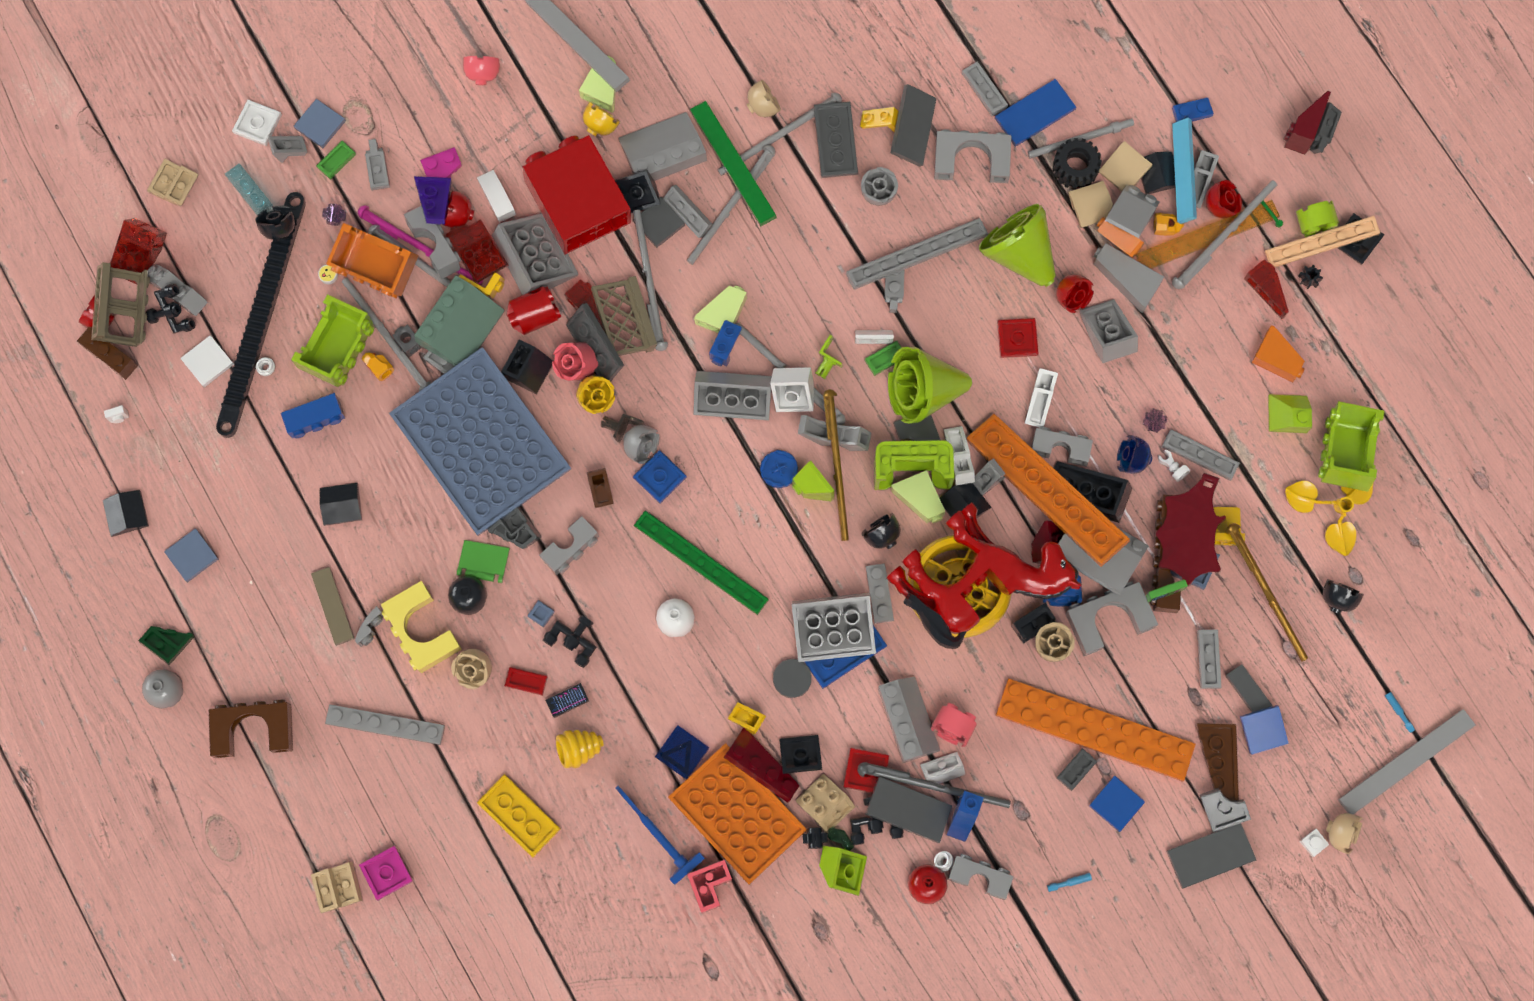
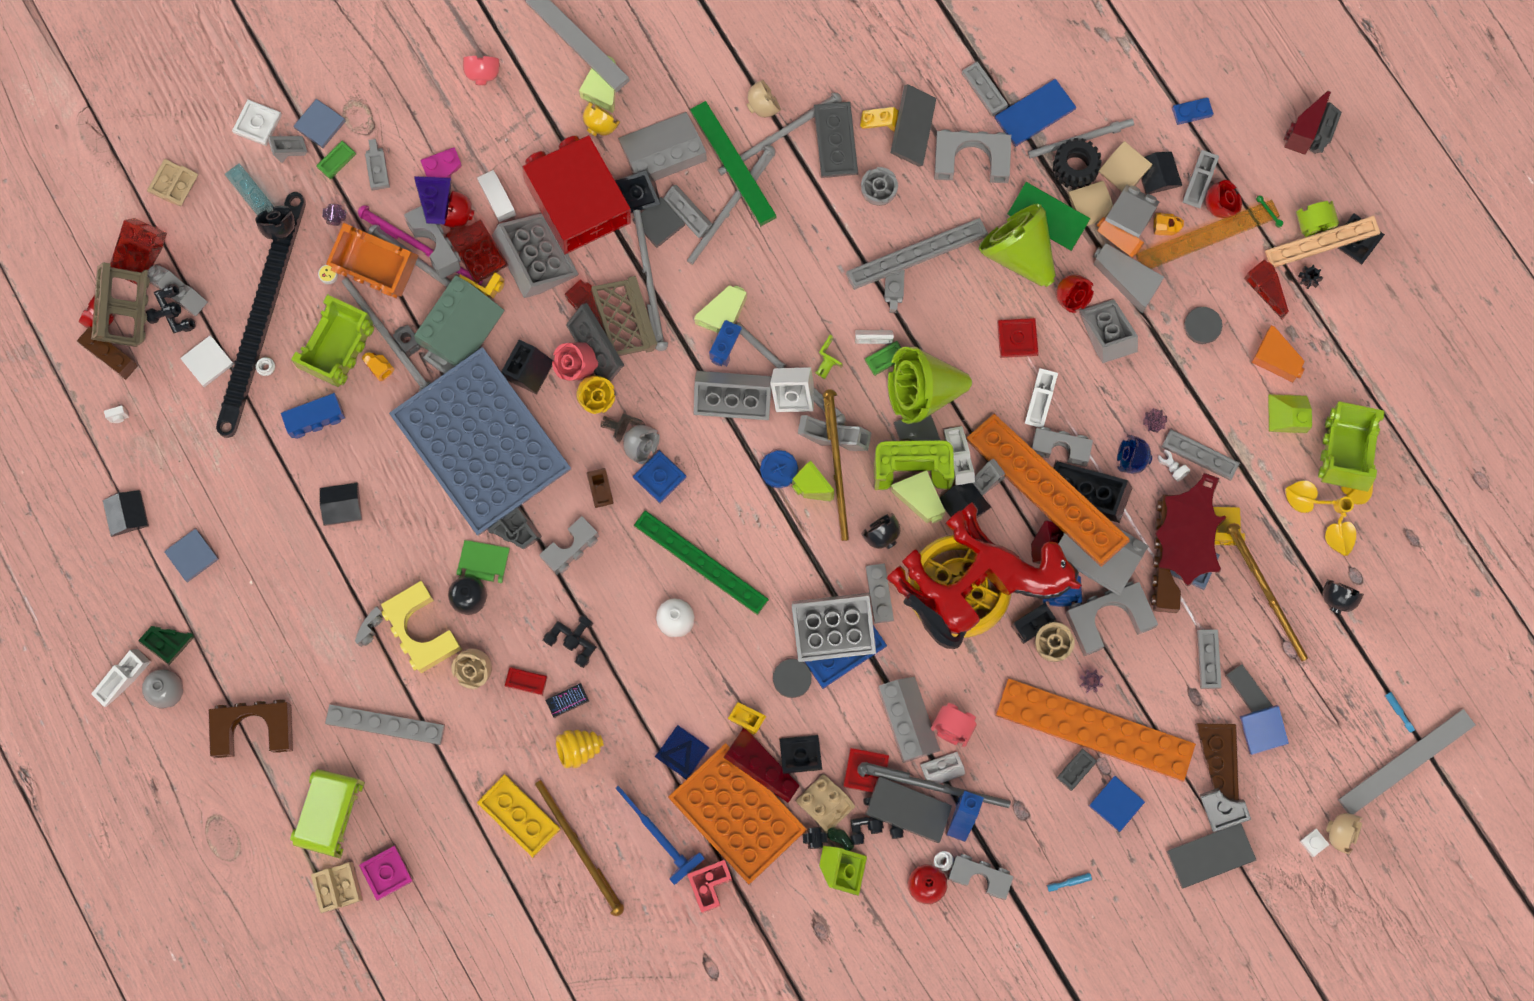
(121, 677): none -> white slope
(326, 812): none -> lime windscreen
(332, 606): dark tan tile -> none
(532, 310): red cylinder -> none
(541, 614): sand blue tile -> none
(615, 904): none -> pearl gold bar
(1063, 221): none -> green tile
(1086, 681): none -> gear
(1166, 590): bright green tile -> none
(1184, 171): medium azure tile -> none
(1203, 325): none -> dark grey tile
(1204, 258): light grey bar -> none

